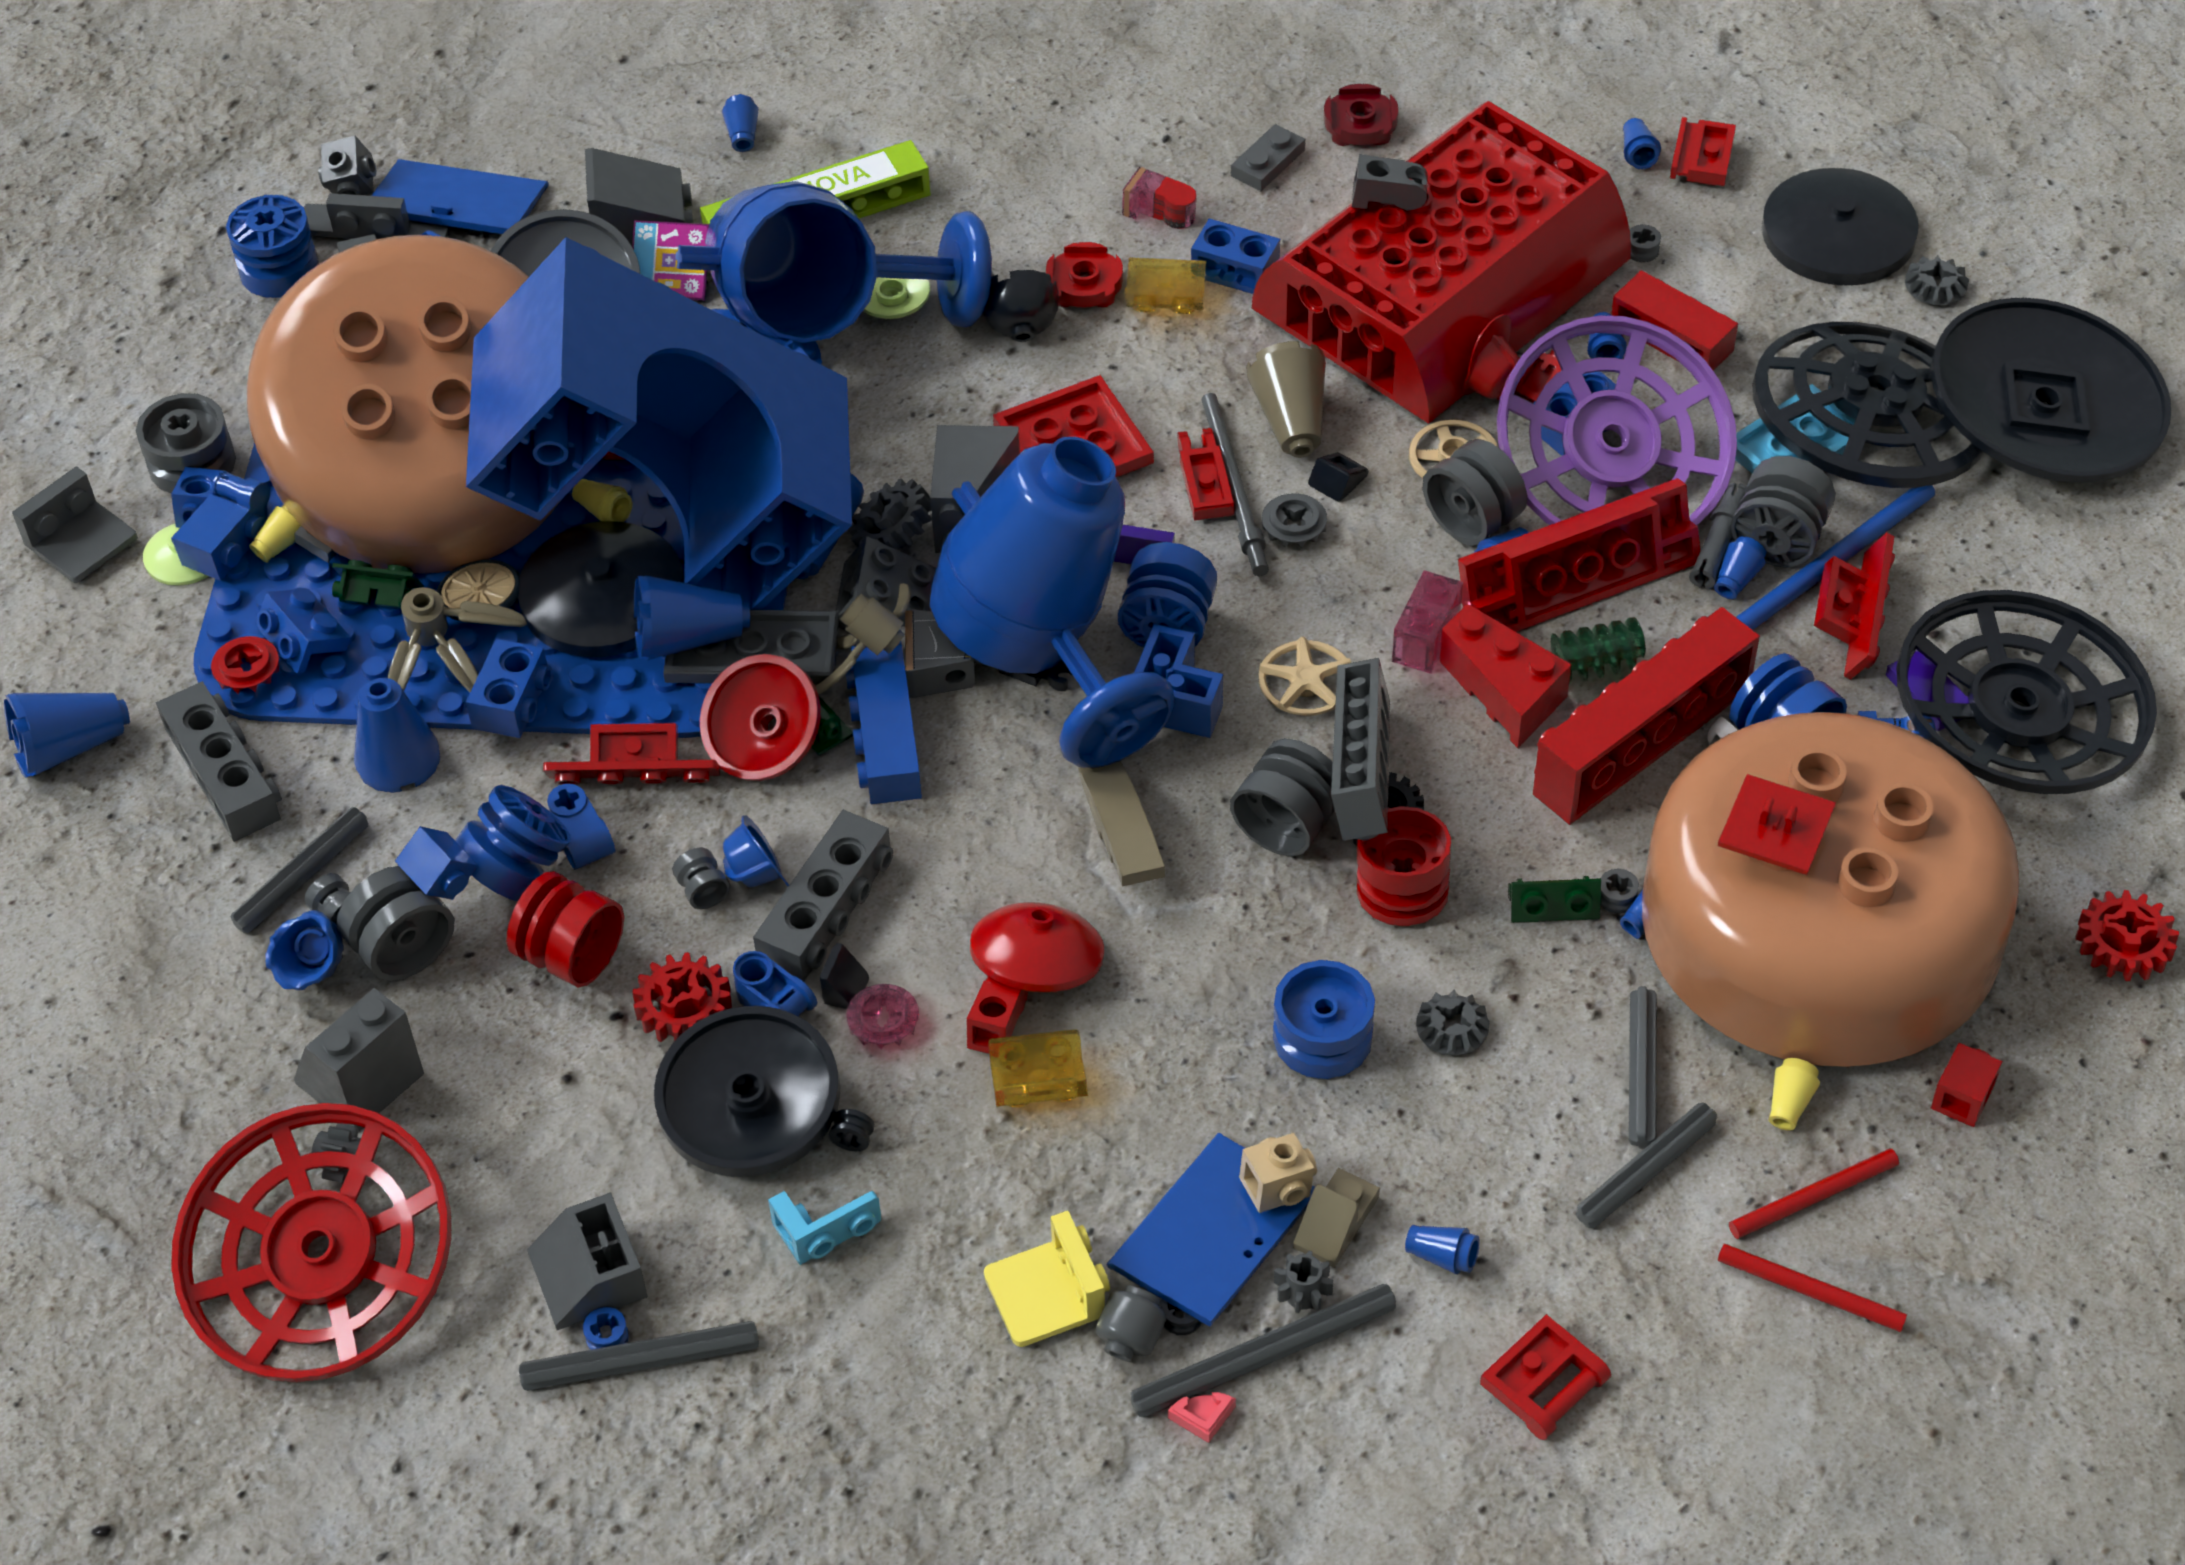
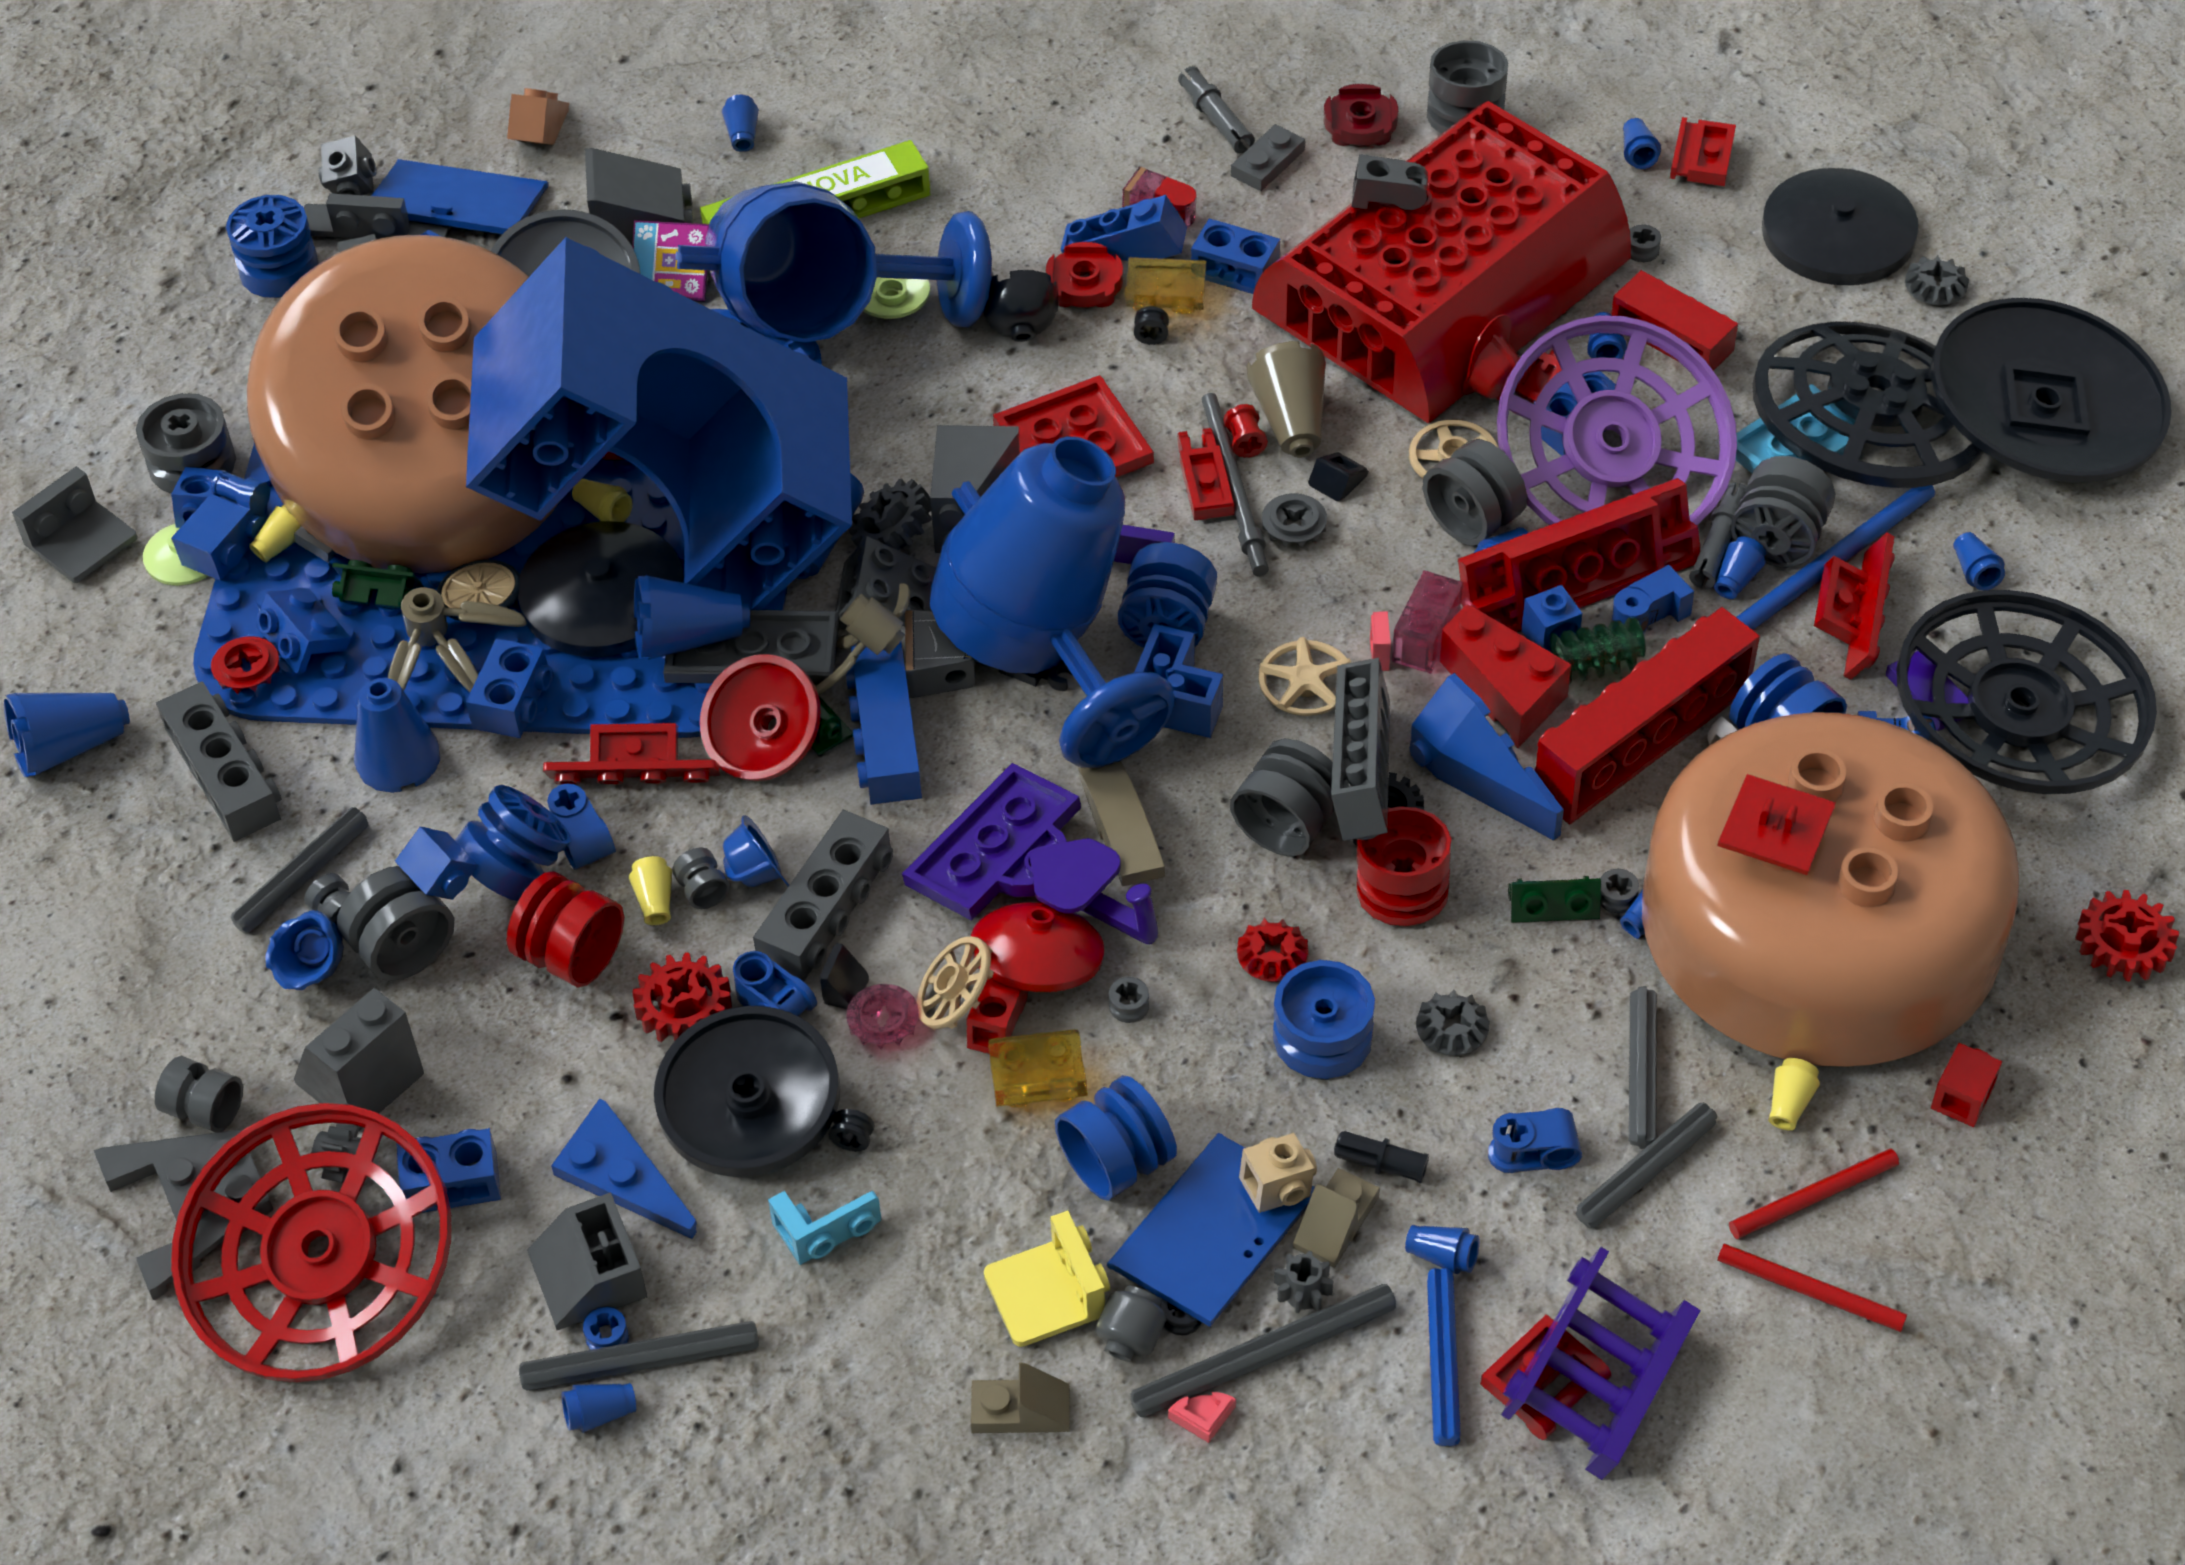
(177, 1166): none -> dark grey wing
(201, 1094): none -> dark grey wheel
(451, 1154): none -> blue brick
(536, 116): none -> nougat slope
(596, 1405): none -> blue cone
(608, 1159): none -> blue wing
(652, 886): none -> light yellow cone
(953, 983): none -> tan wheel
(1015, 847): none -> dark purple plate
(1021, 1406): none -> dark tan slope
(1115, 1137): none -> blue wheel
(1134, 231): none -> blue slope
(1134, 1011): none -> dark grey bush
(1151, 325): none -> black bush
(1208, 100): none -> dark grey pin
(1247, 437): none -> red bush
(1271, 965): none -> red gear
(1380, 638): none -> coral tile
(1381, 1156): none -> black axle
(1443, 1357): none -> blue axle
(1462, 78): none -> dark grey wheel
(1468, 754): none -> blue wedge
(1539, 1139): none -> blue piece
(1549, 613): none -> blue brick
(1647, 1365): none -> dark purple fence
(1654, 598): none -> blue leg
(1979, 562): none -> blue cone

